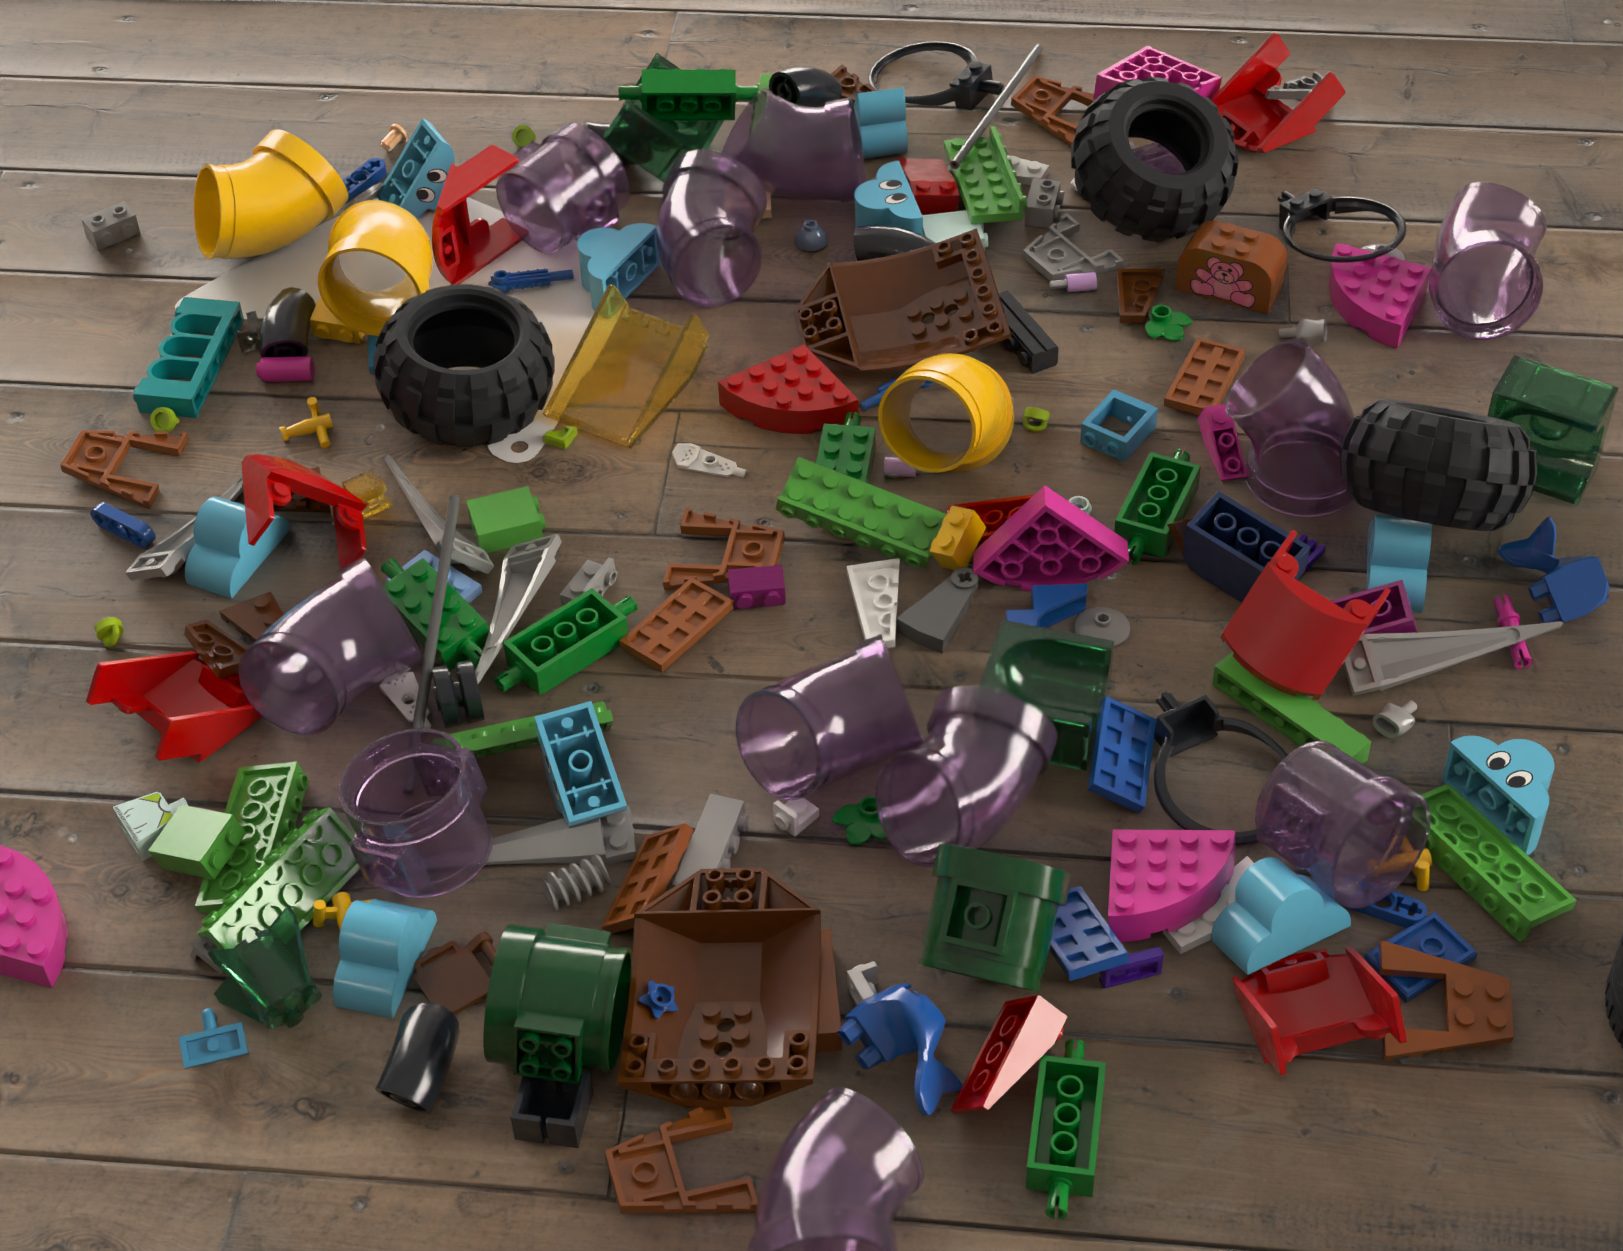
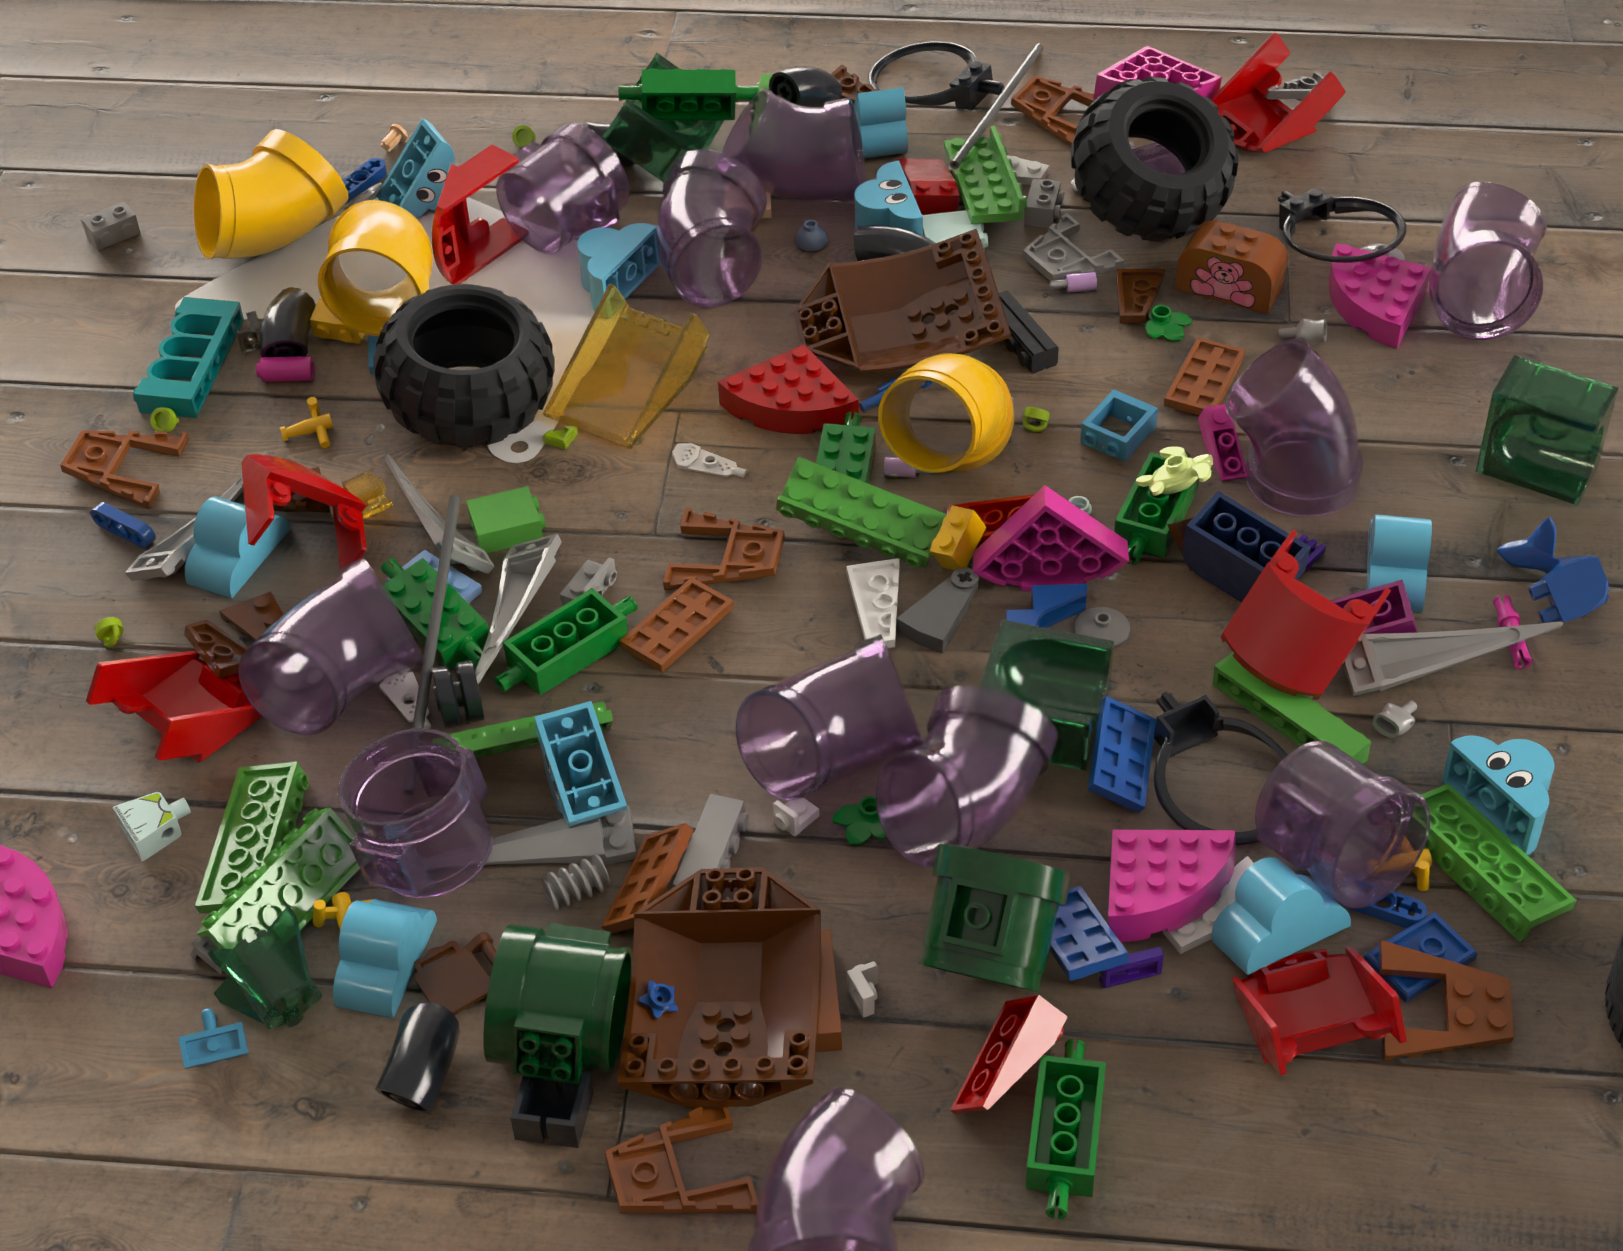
(197, 841): brick -> none
(527, 279): blue piece -> none
(757, 586): magenta brick -> none
(900, 1024): blue hips -> none
(1177, 472): none -> yellowish green animal
(1438, 465): black tyre -> none

